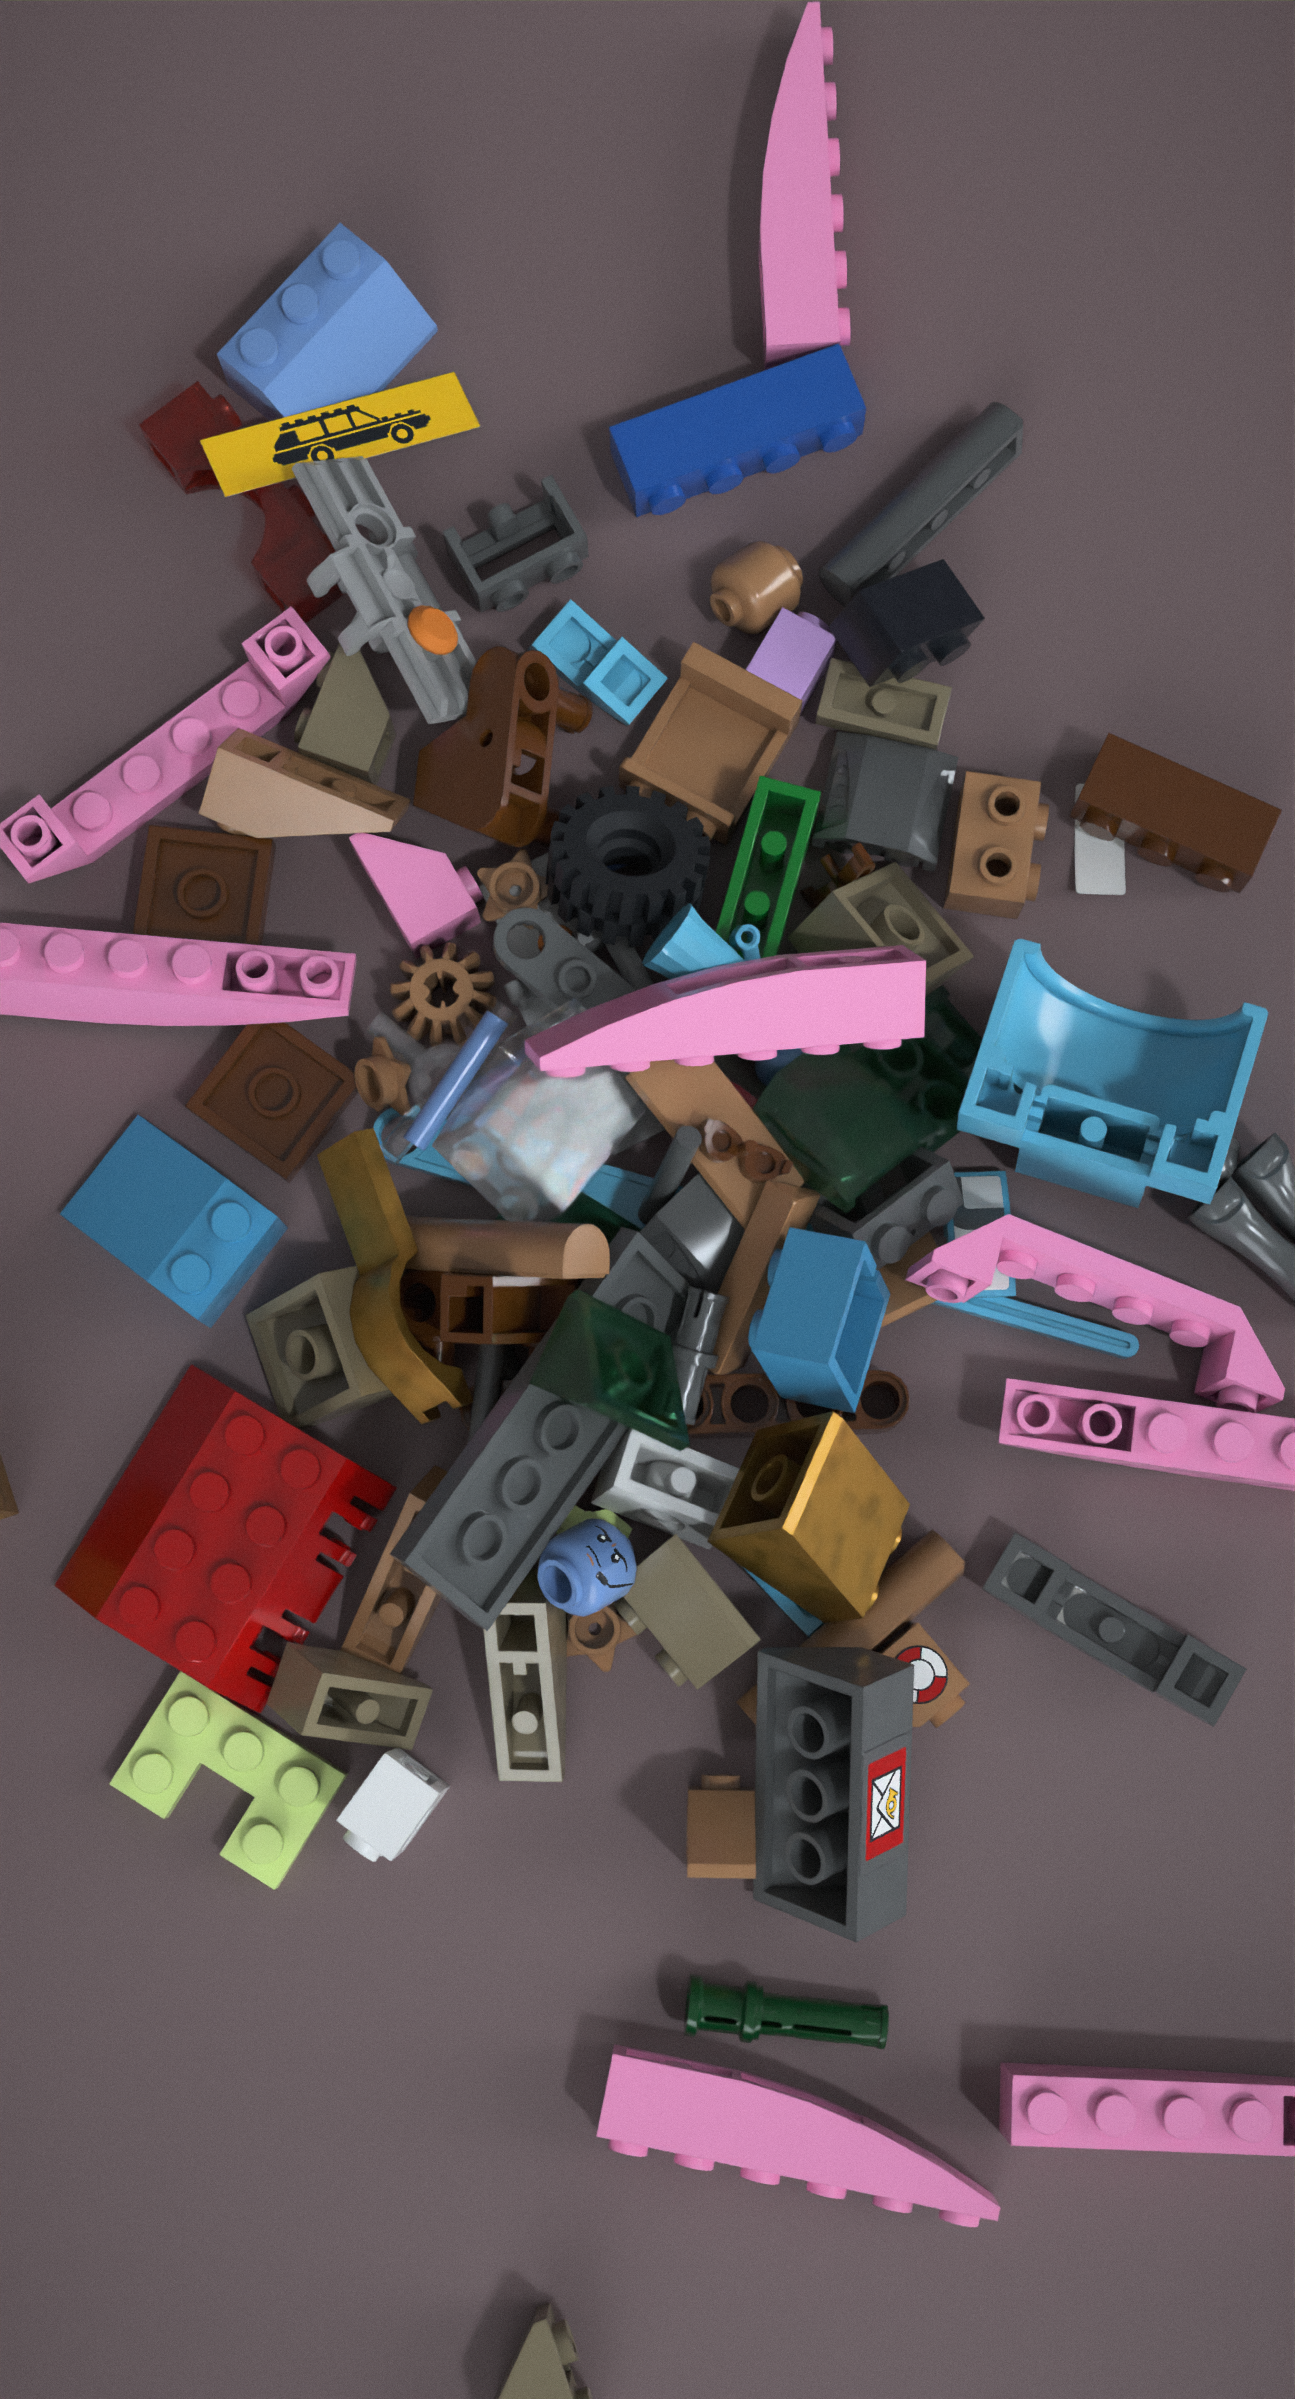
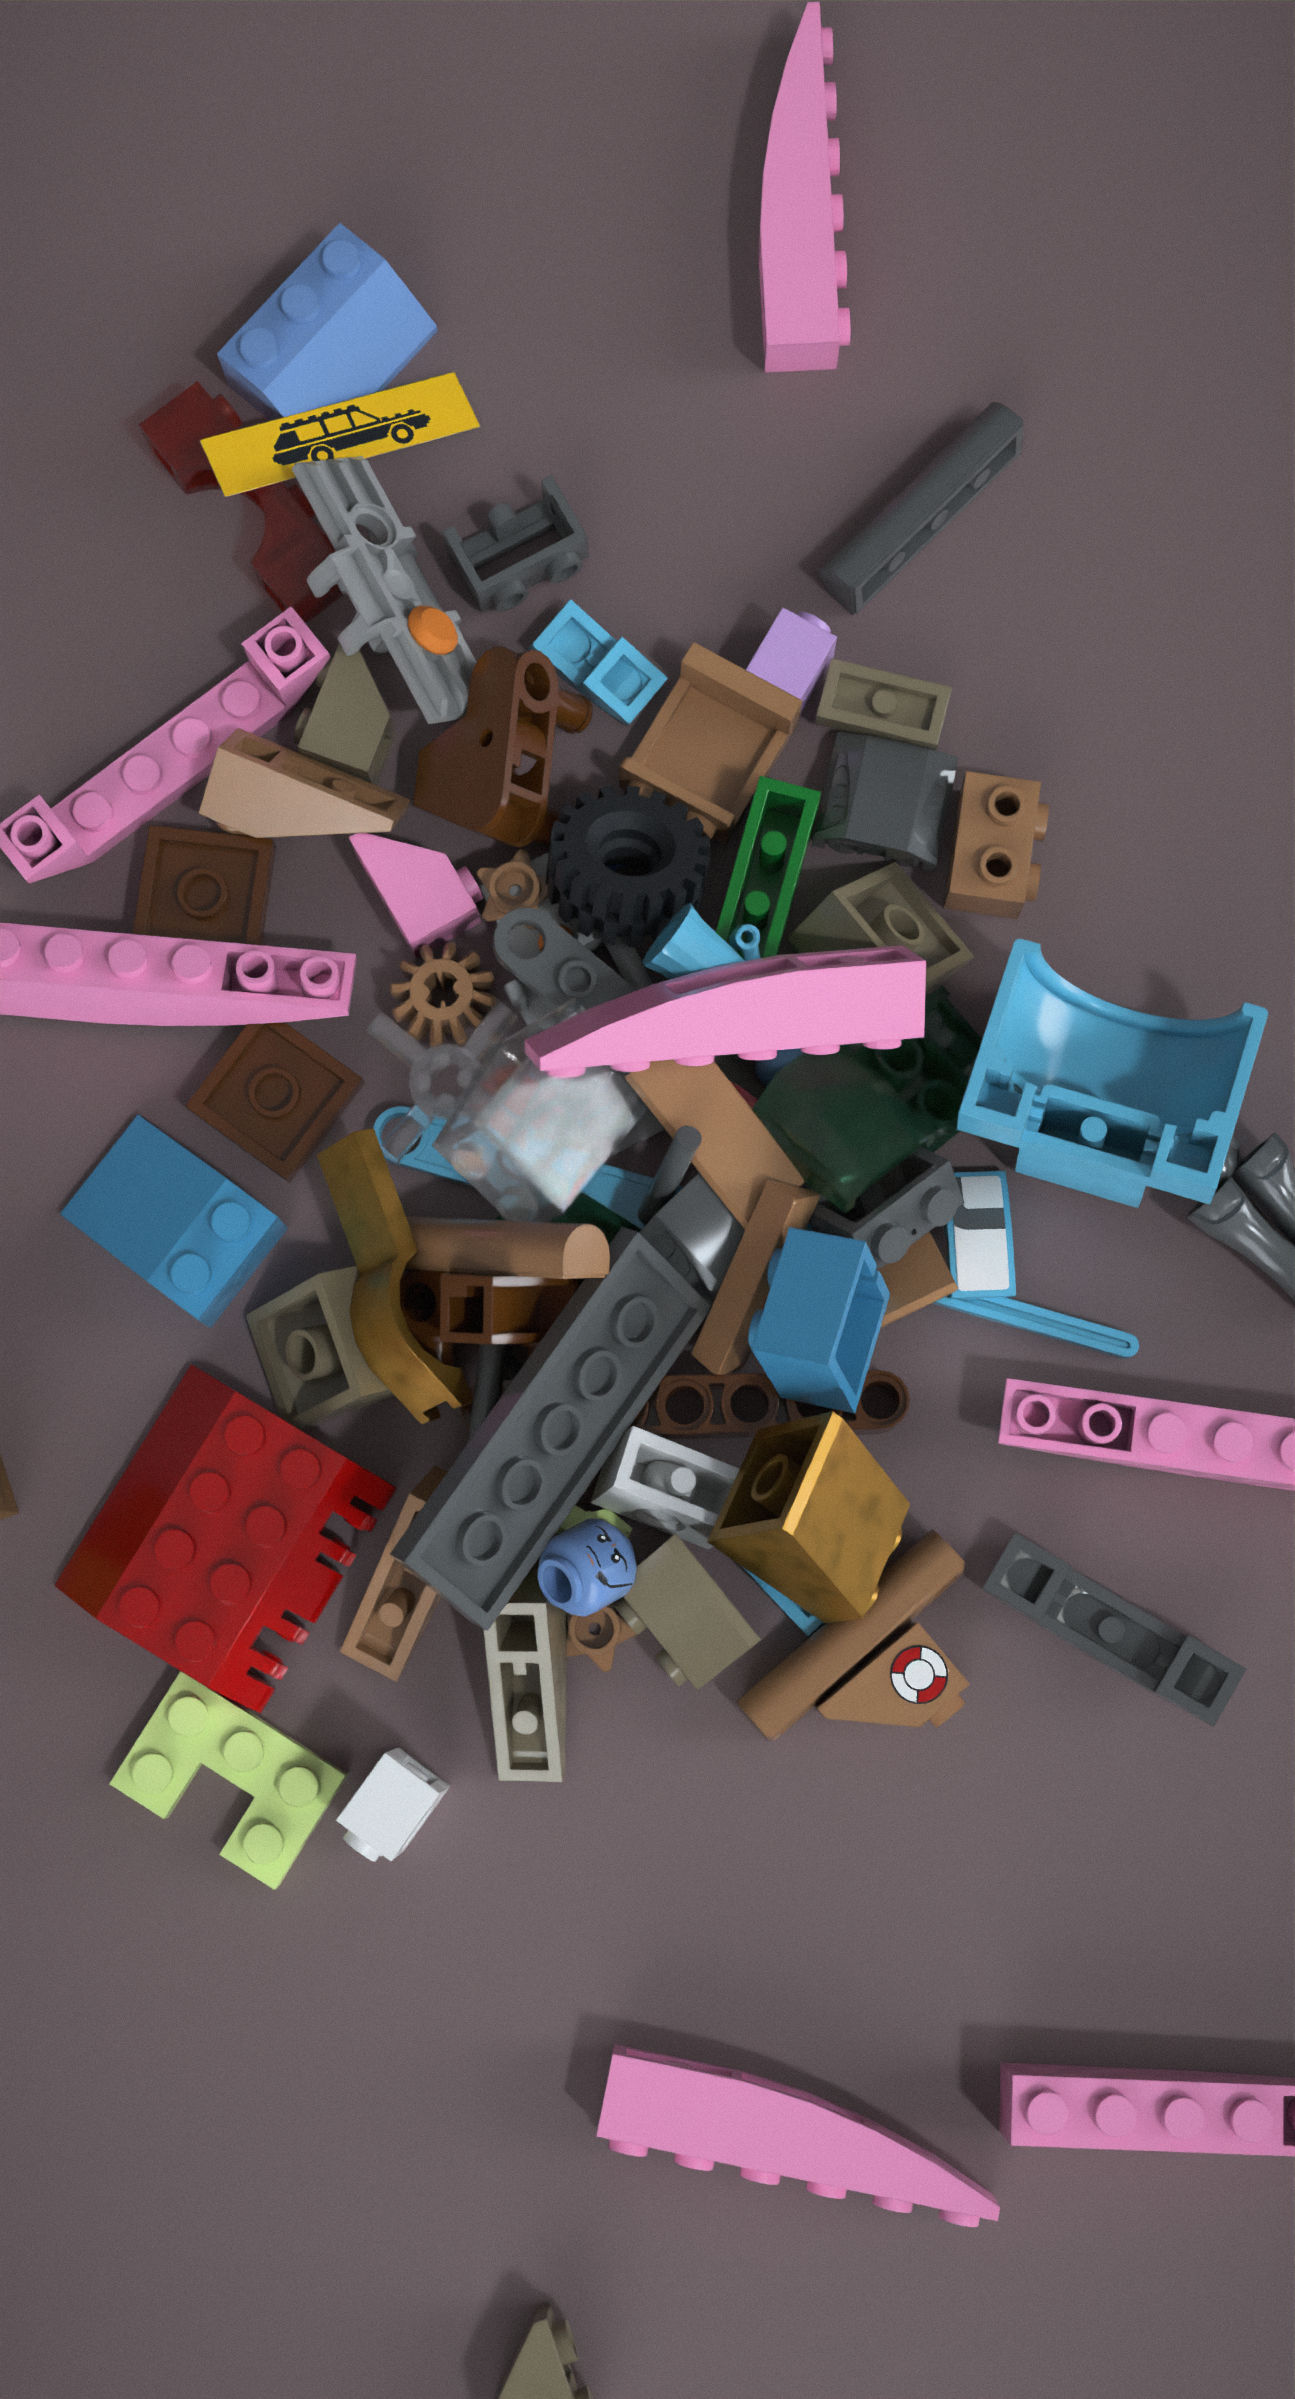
(347, 1698): dark tan slope -> none
(383, 1079): medium nougat plate -> none
(455, 1080): medium blue piece -> none
(614, 1370): clear green slope -> none
(696, 1344): dark grey pin -> none
(721, 1828): medium nougat slope -> none
(738, 431): blue brick -> none
(752, 2012): dark green pin -> none
(755, 586): medium nougat head -> none
(756, 1162): reddish brown piece -> none
(833, 1786): dark grey slope -> none
(855, 868): reddish brown piece -> none
(907, 624): black brick -> none
(1098, 862): white sticker -> none
(1175, 815): reddish brown brick -> none
(1233, 1361): bright pink slope -> none

